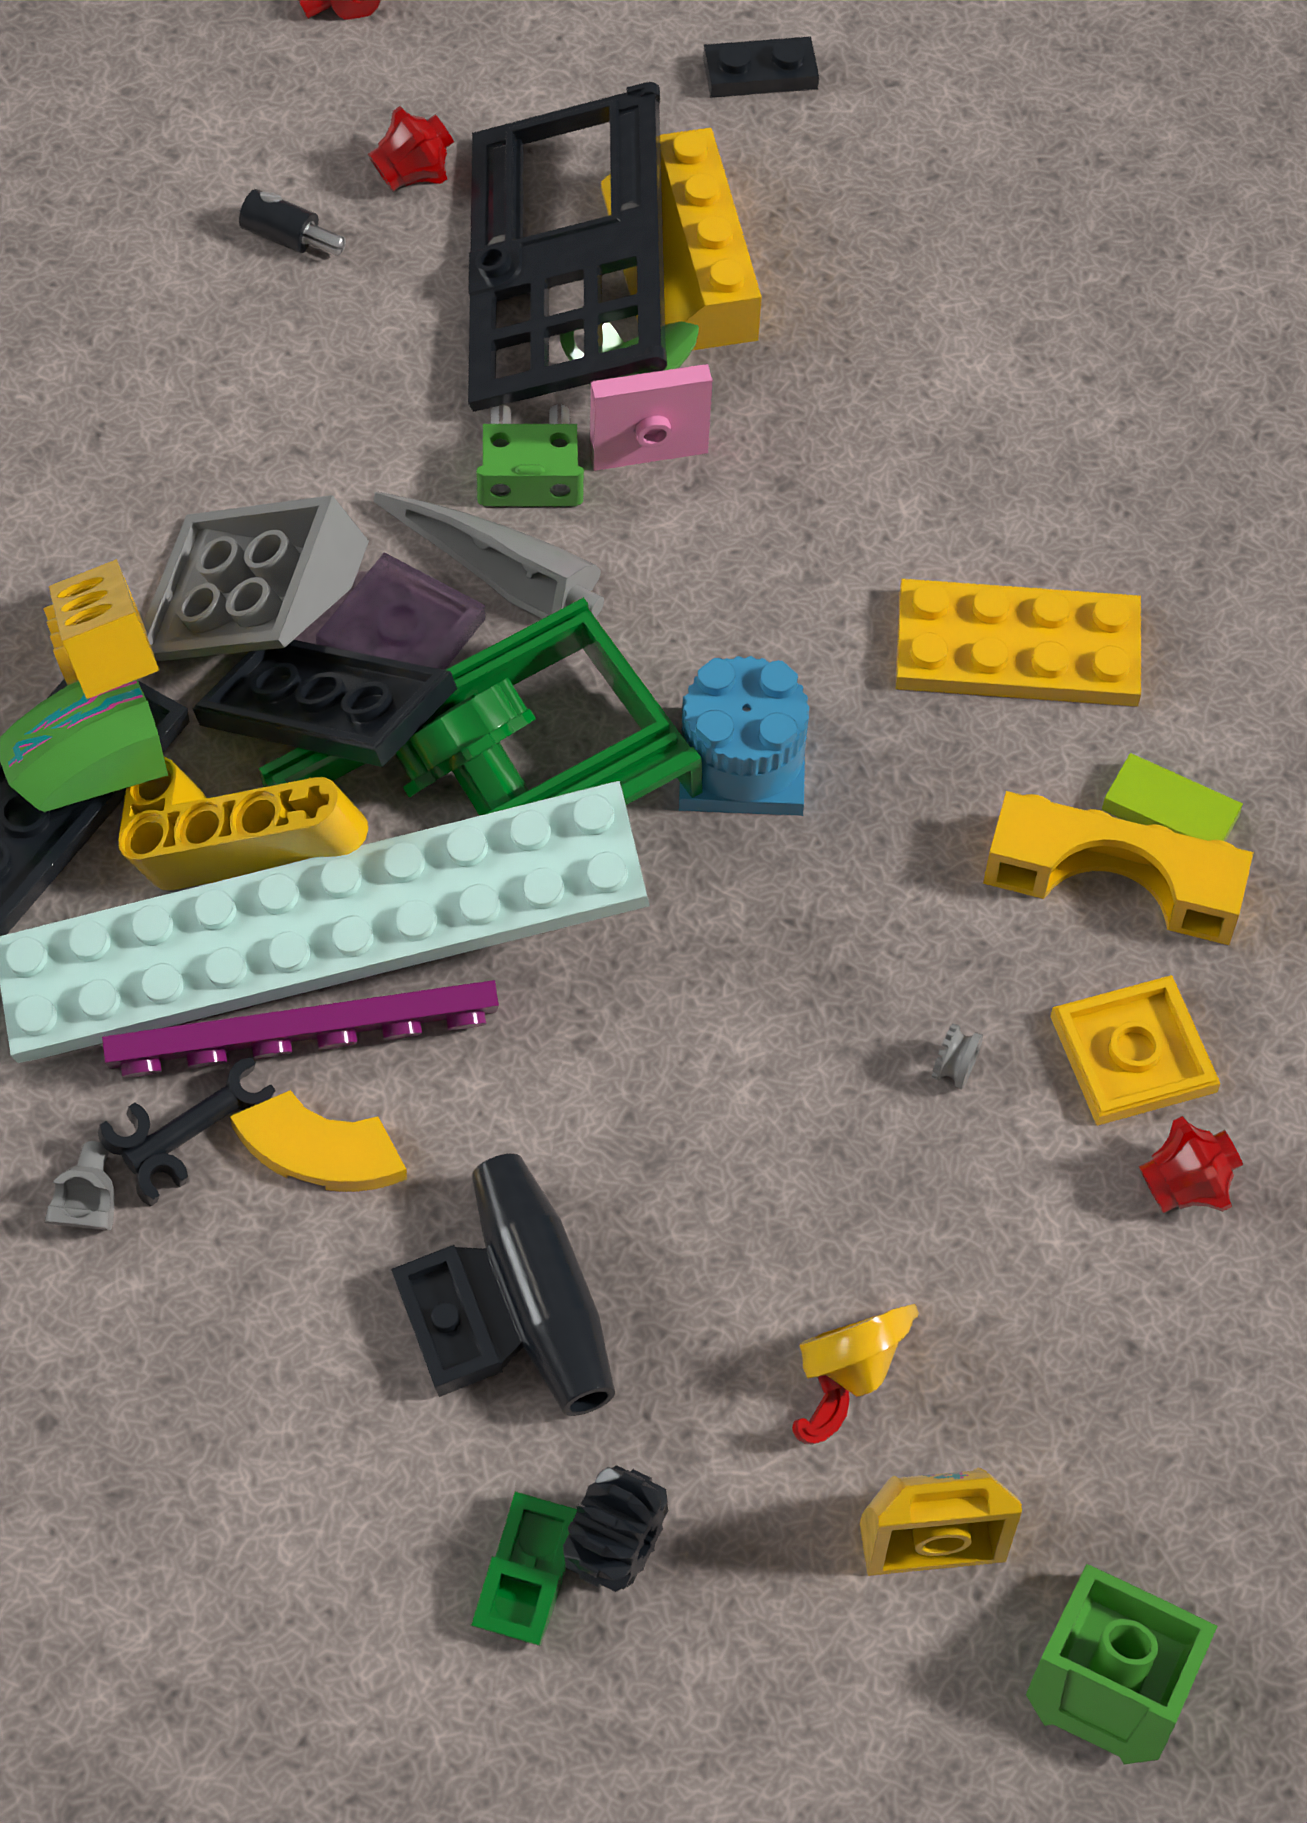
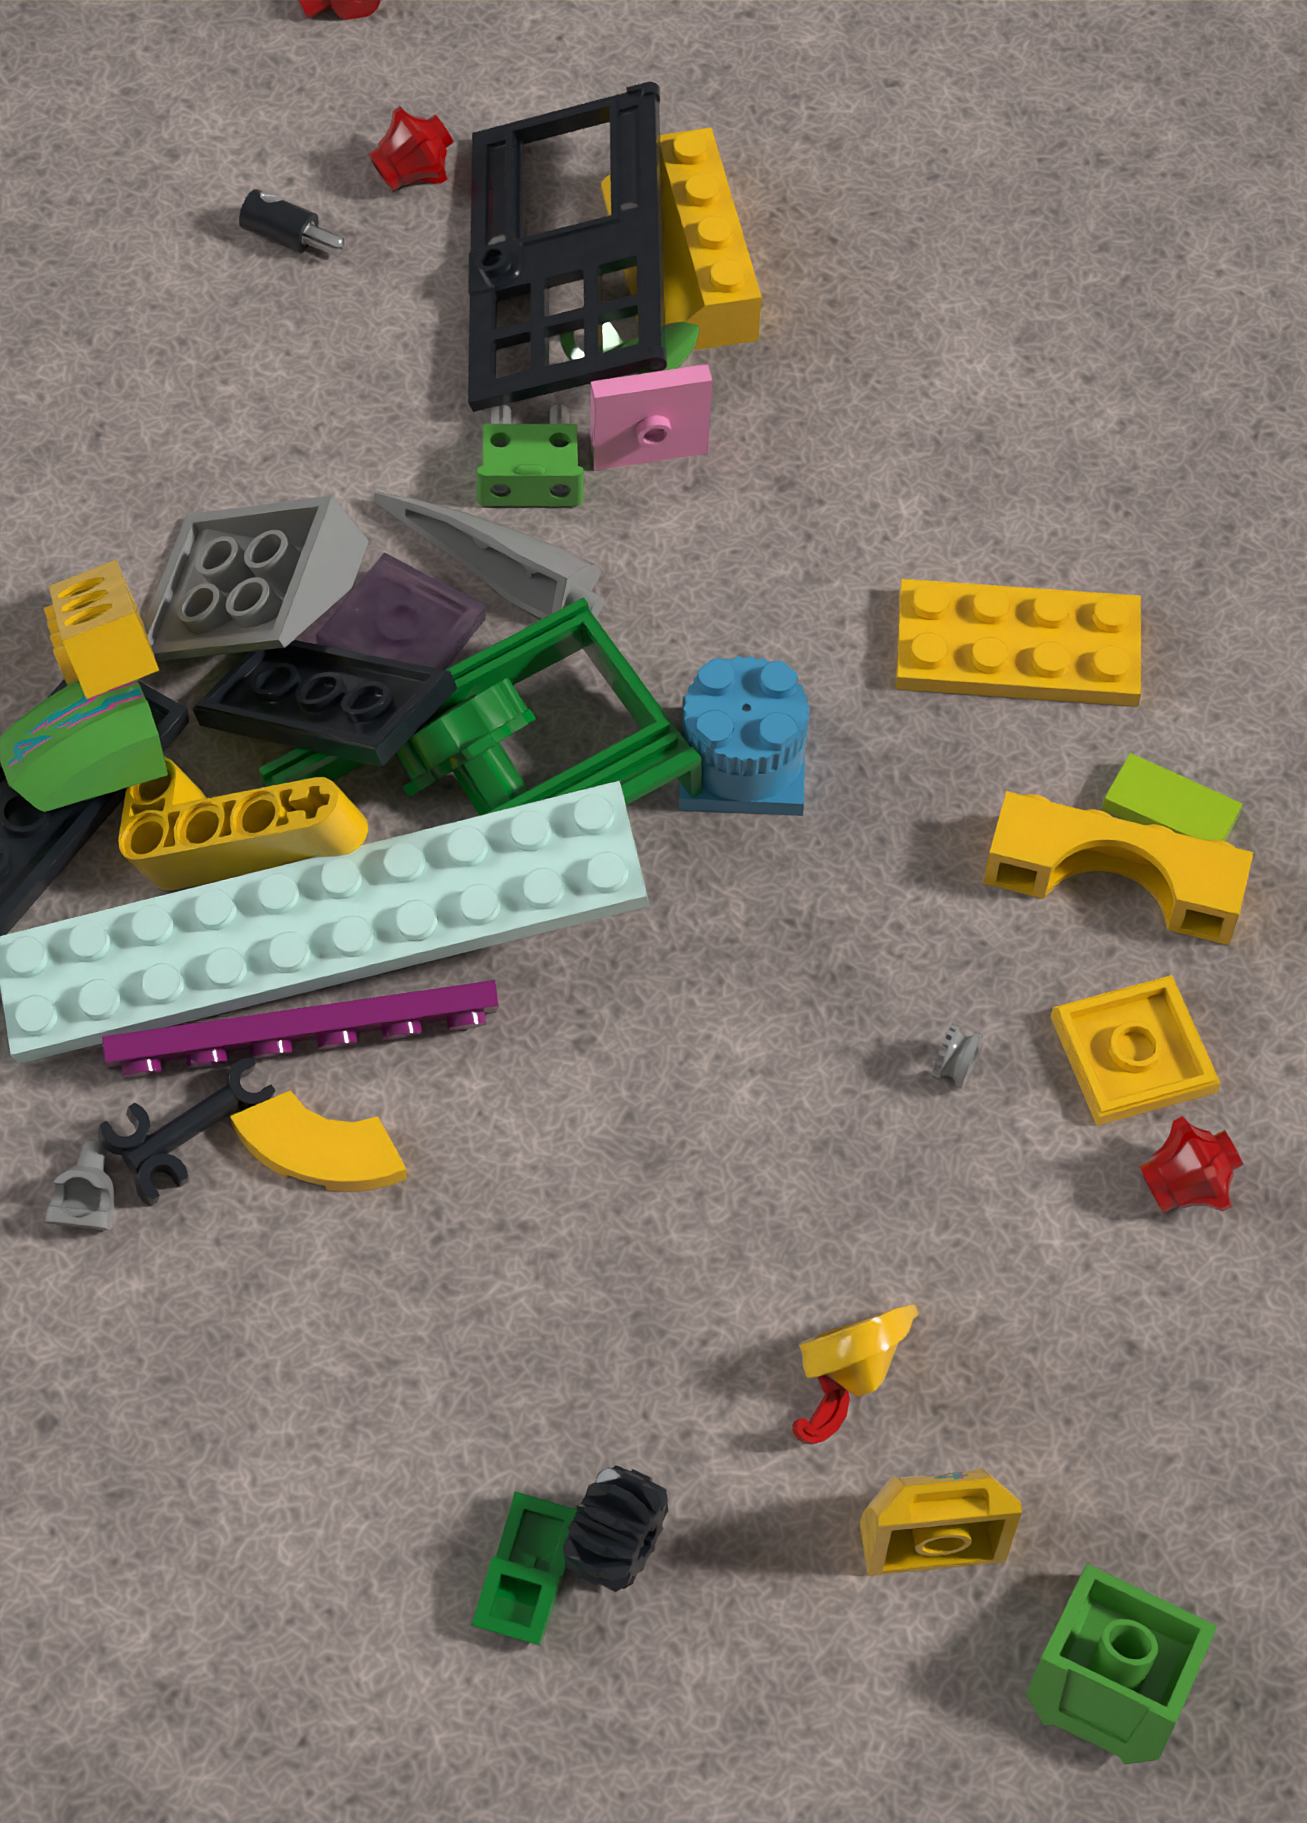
(520, 1291): black plate -> none
(760, 67): black plate -> none

